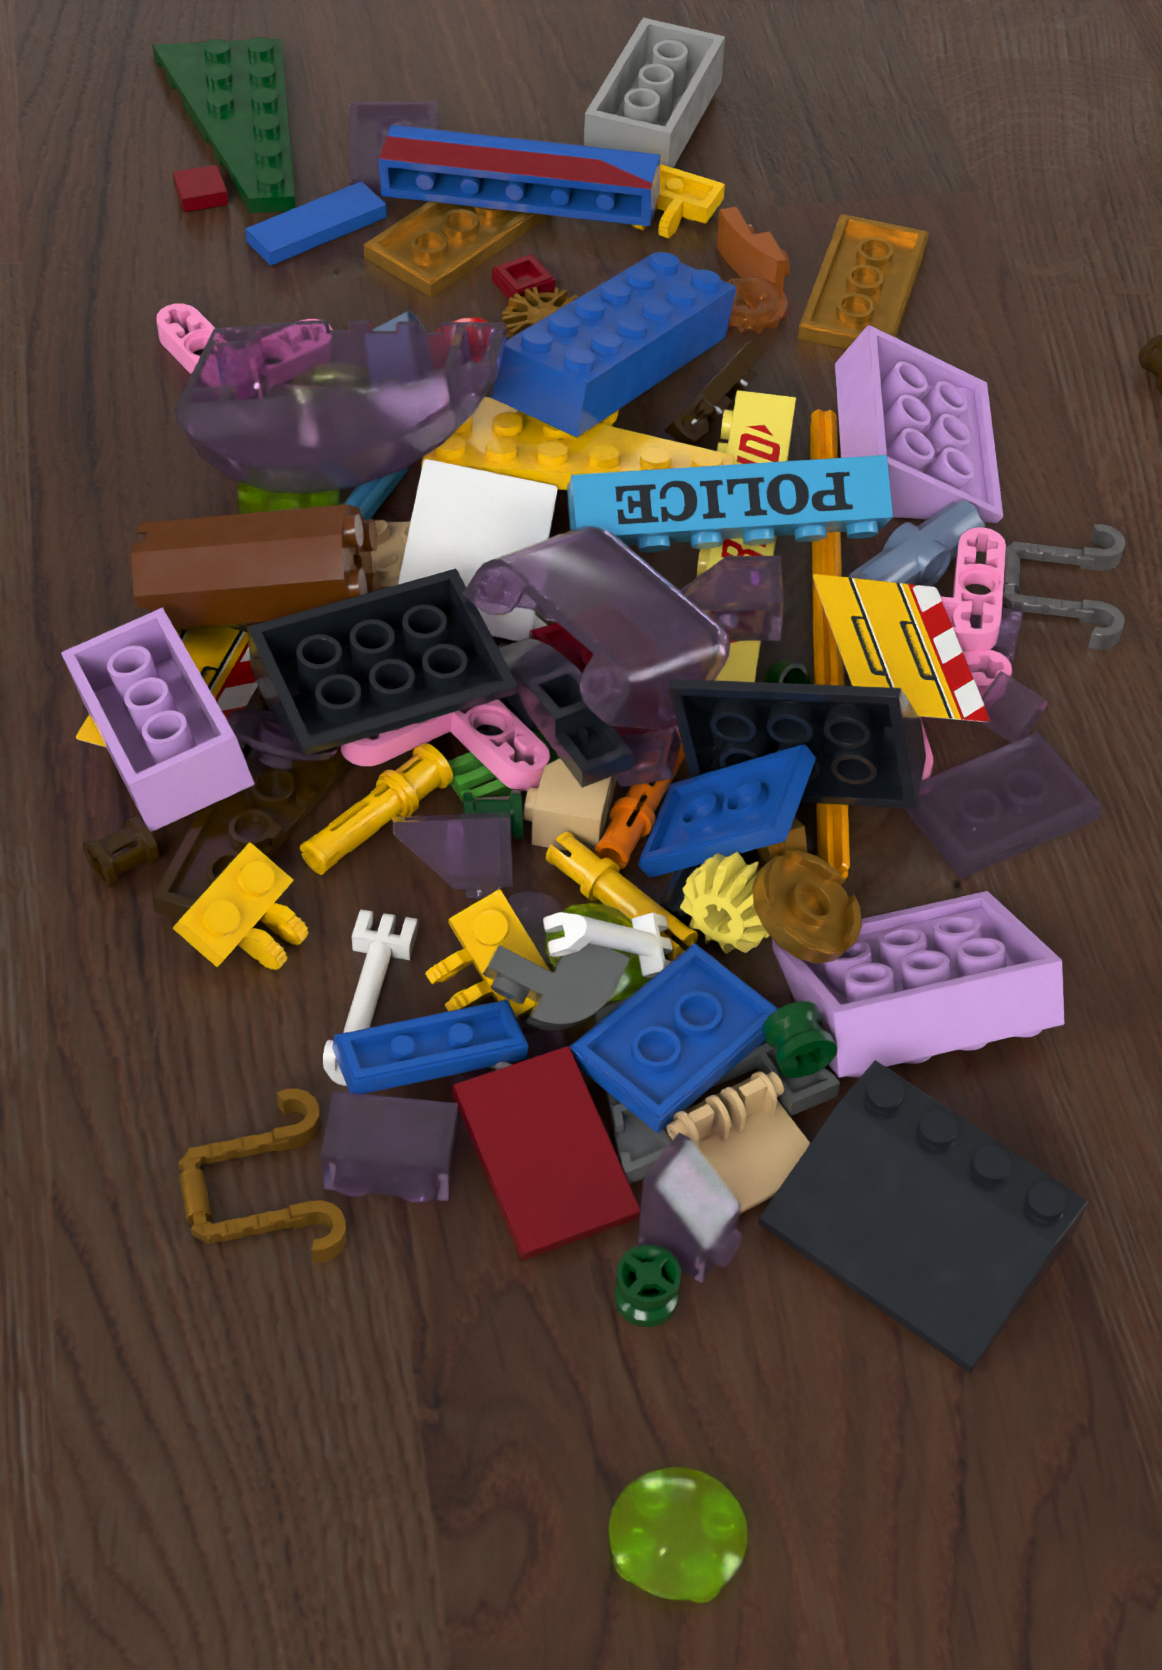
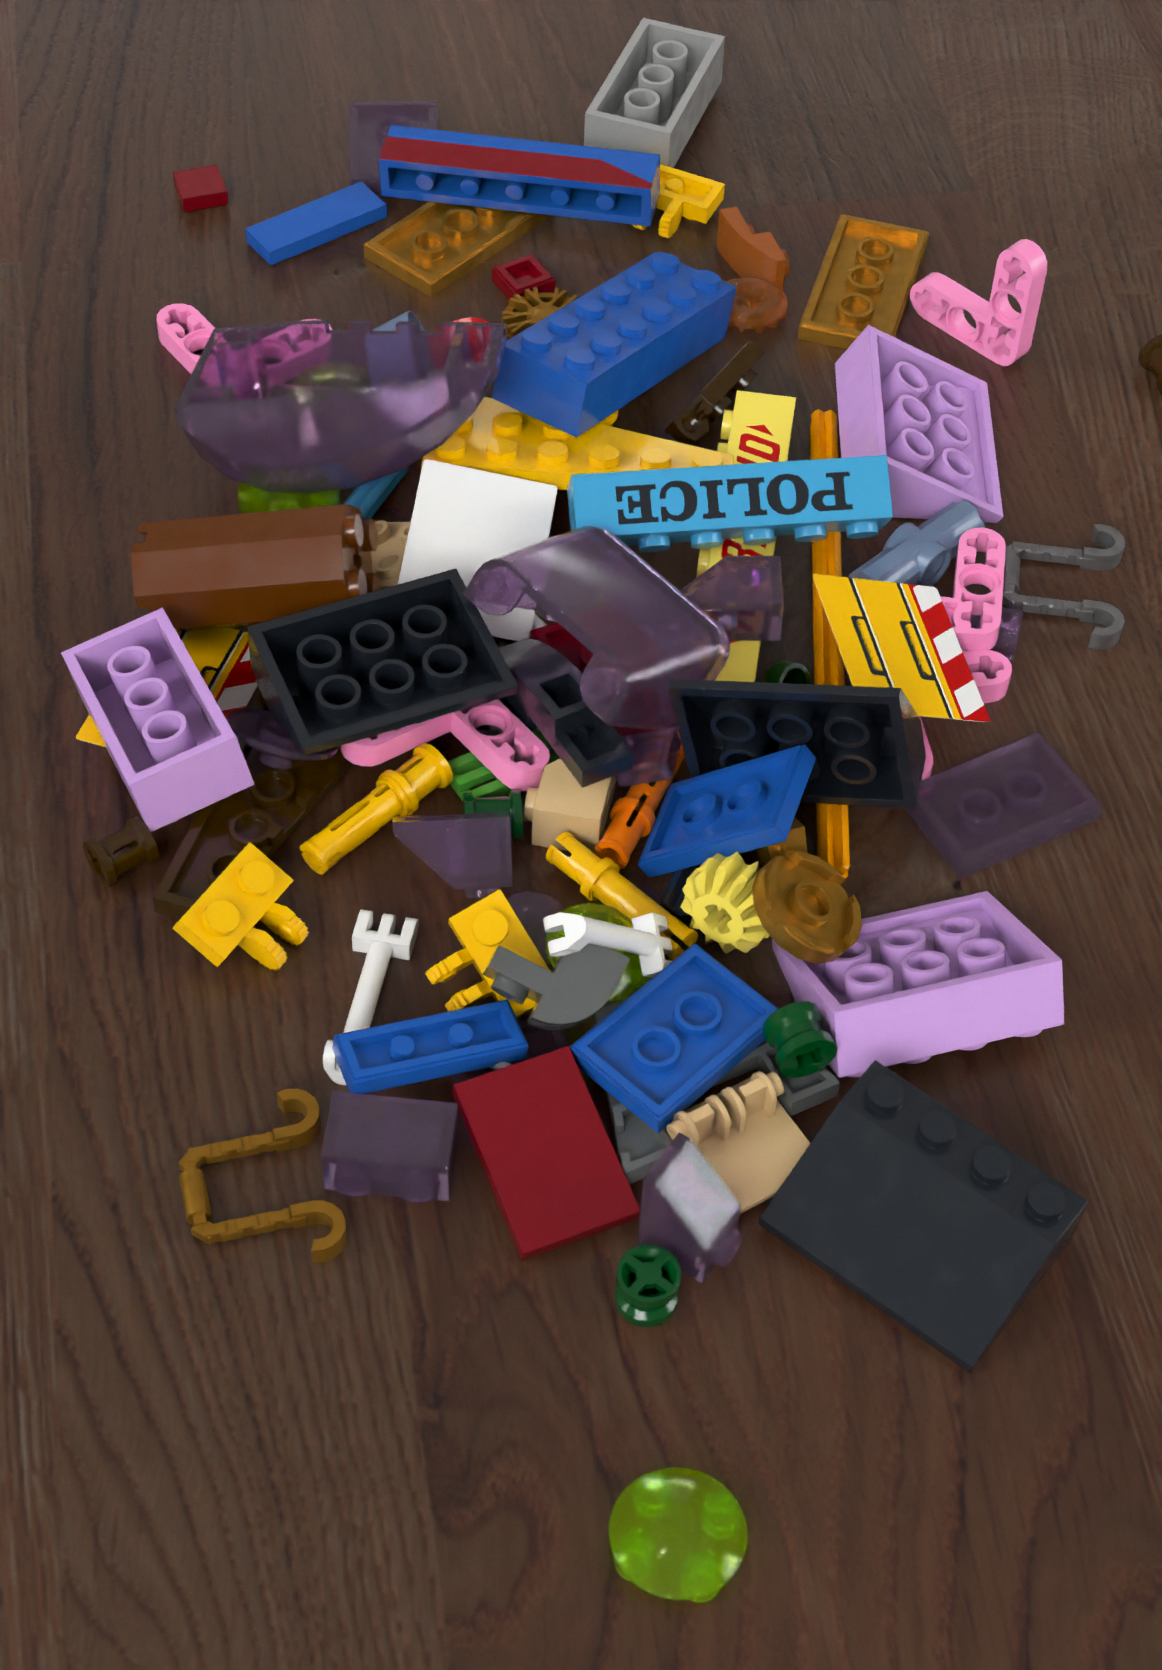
(241, 108): dark green wing -> none
(943, 301): none -> bright pink beam
(1011, 707): clear purple tile -> none

